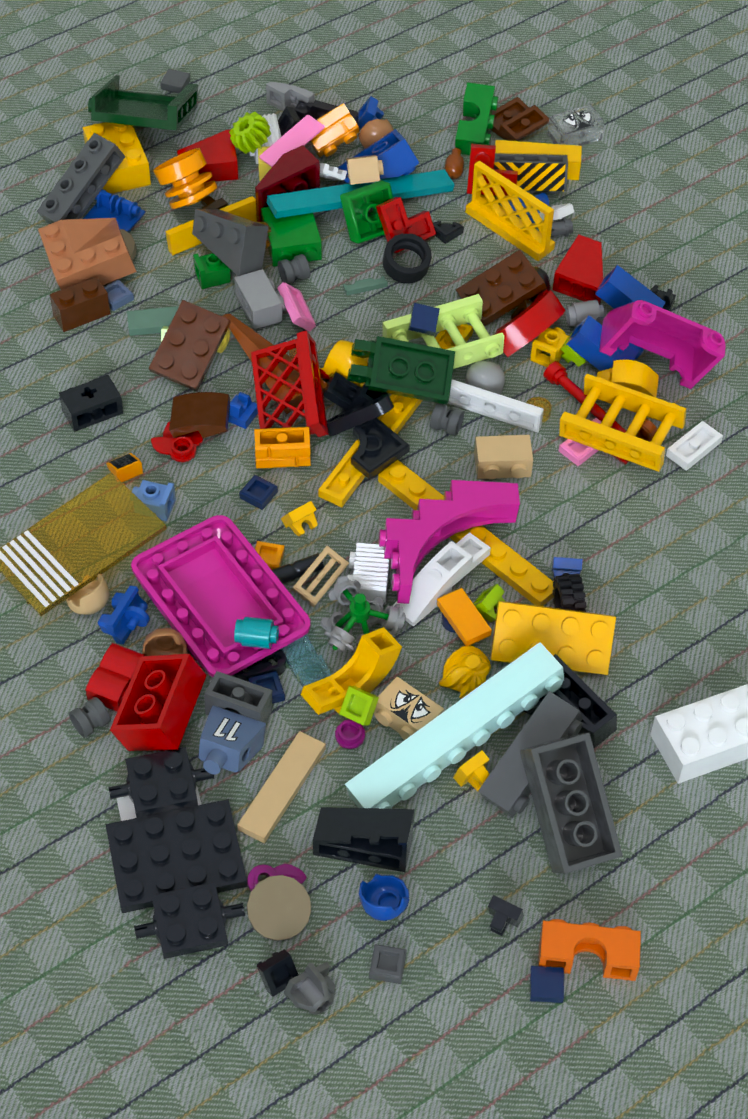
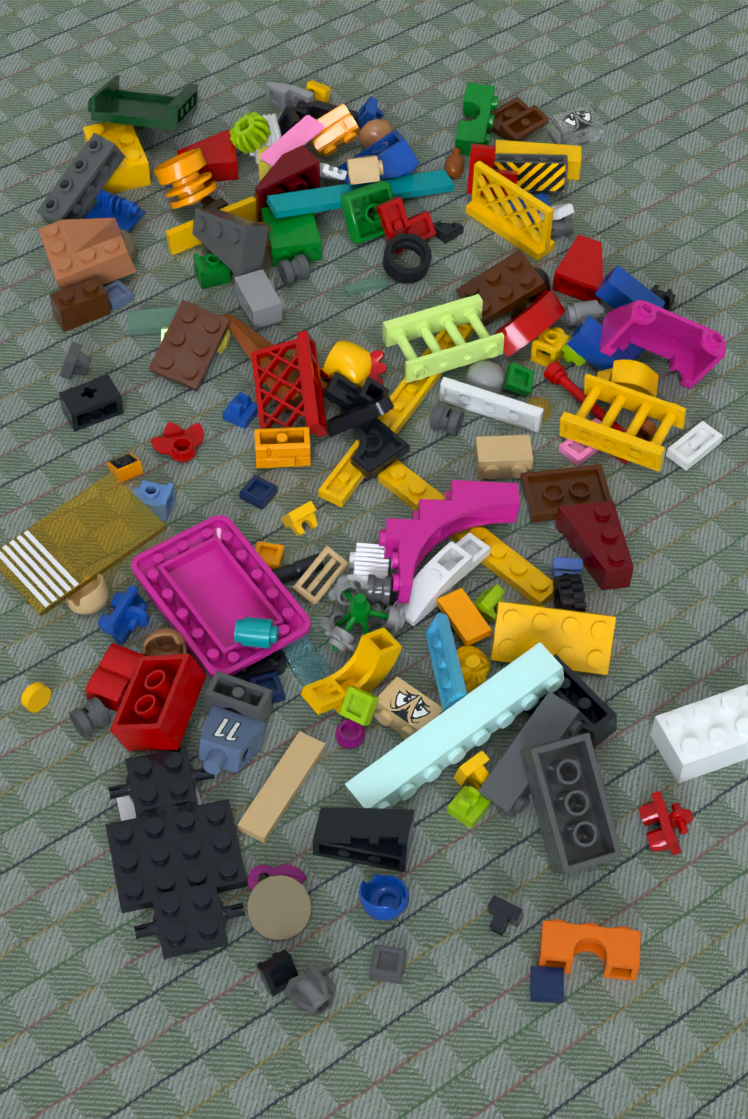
(35, 697): none -> yellow tile
(75, 362): none -> dark grey tile
(175, 81): dark grey tile -> none
(200, 412): reddish brown slope -> none
(296, 306): bright pink tile -> none
(320, 91): none -> yellow tile
(378, 589): none -> dark grey wheel
(404, 369): dark green tile -> none
(424, 319): dark blue tile -> none
(445, 661): none -> medium azure tile
(468, 806): none -> lime tile
(519, 379): none -> green plate
(562, 487): none -> reddish brown plate
(599, 541): none -> dark red wedge
(665, 837): none -> red hips

